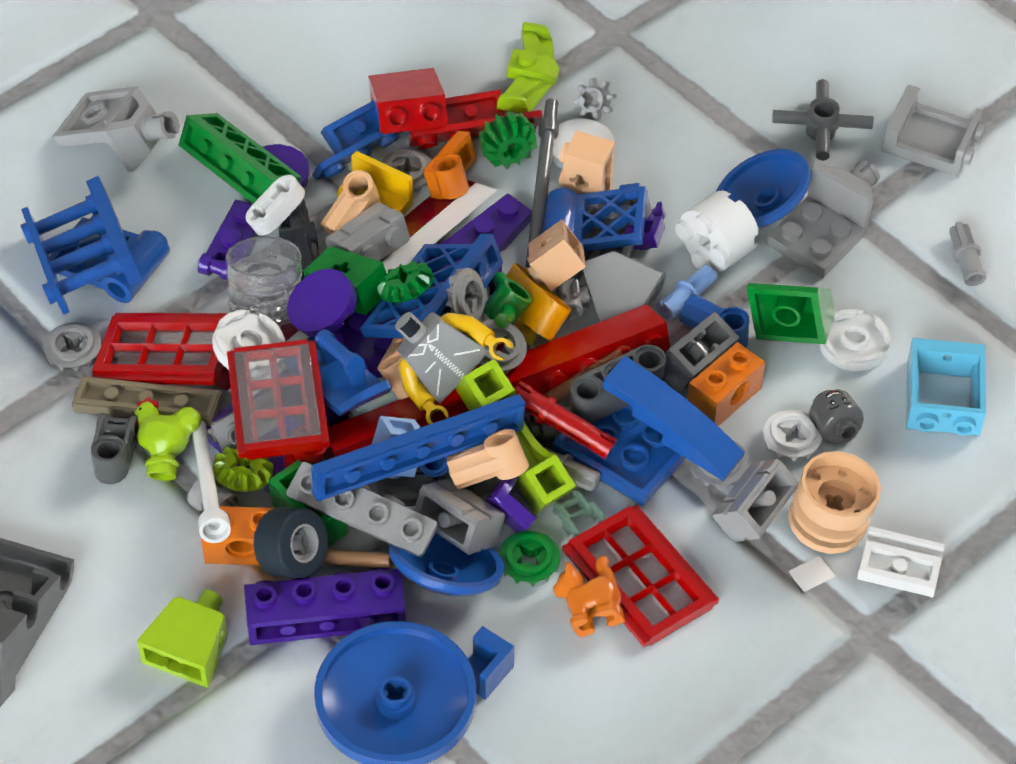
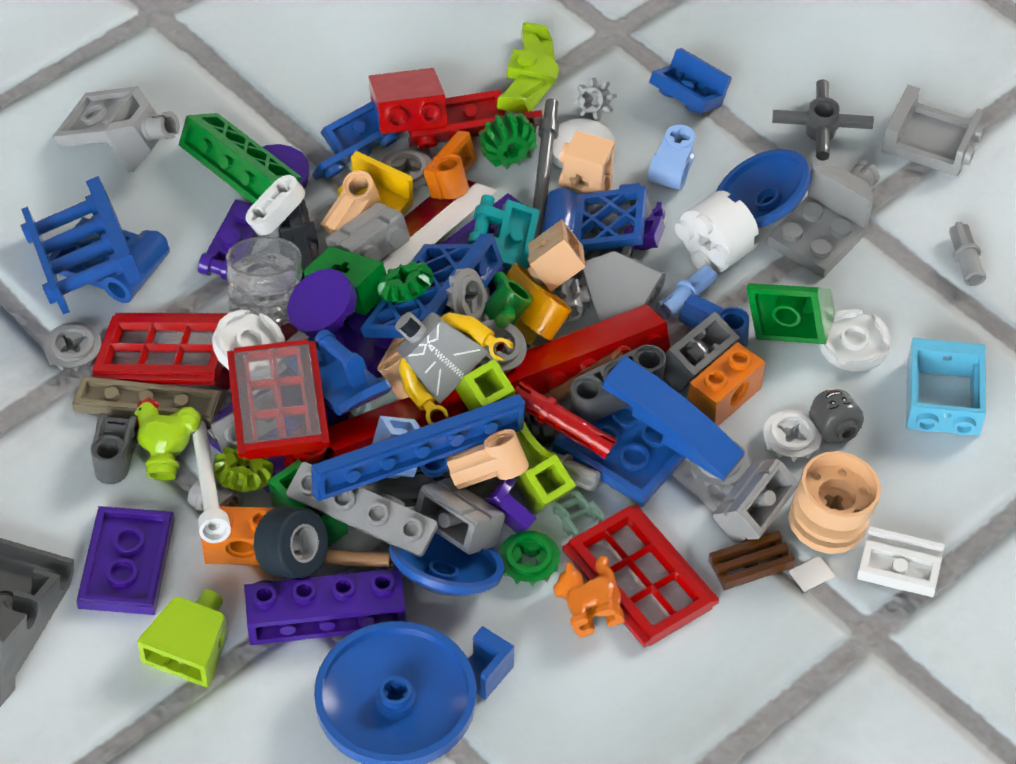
(126, 560): none -> dark purple tile
(515, 230): none -> teal plate
(673, 158): none -> light blue piece
(692, 82): none -> blue bracket
(748, 555): none -> reddish brown tile

